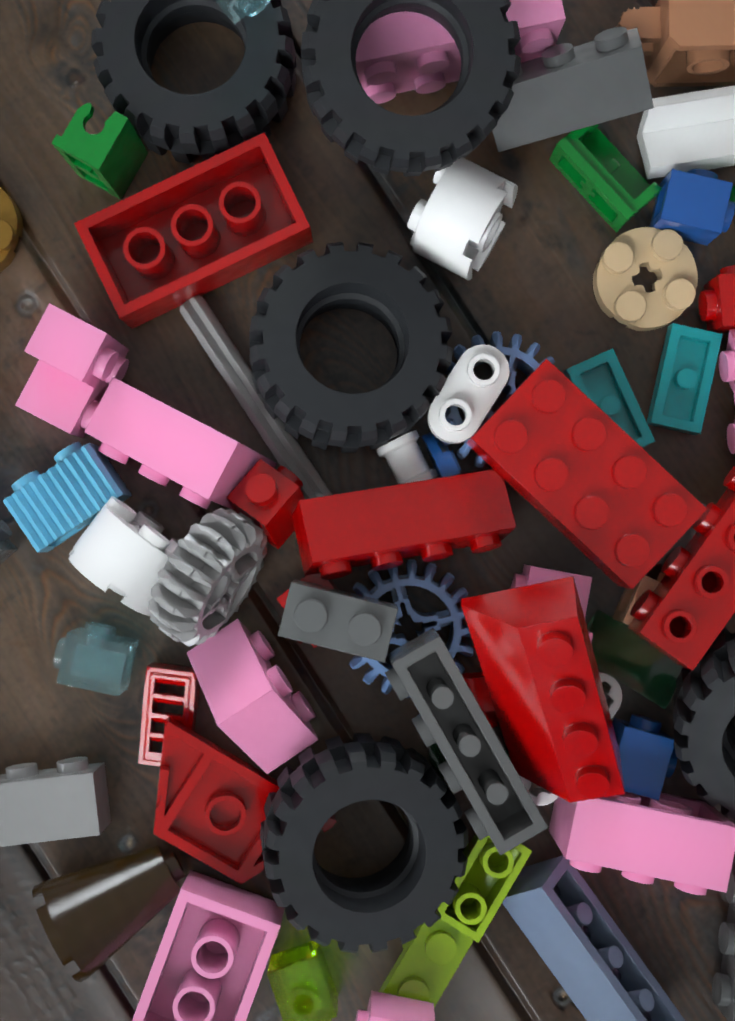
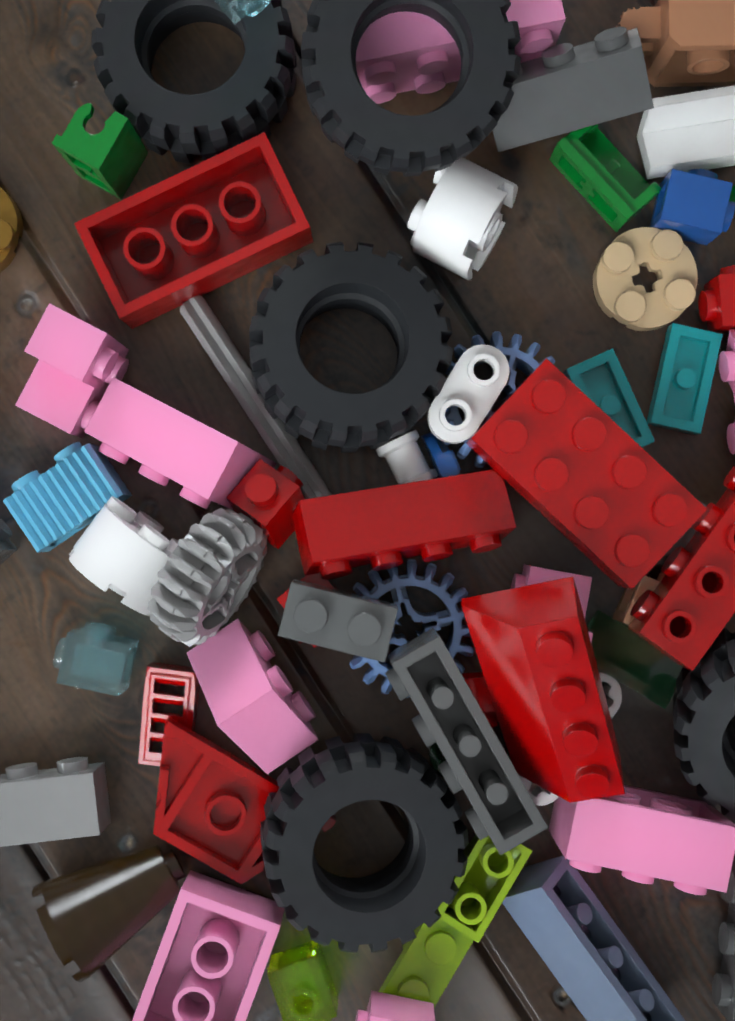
(645, 755): blue brick -> none

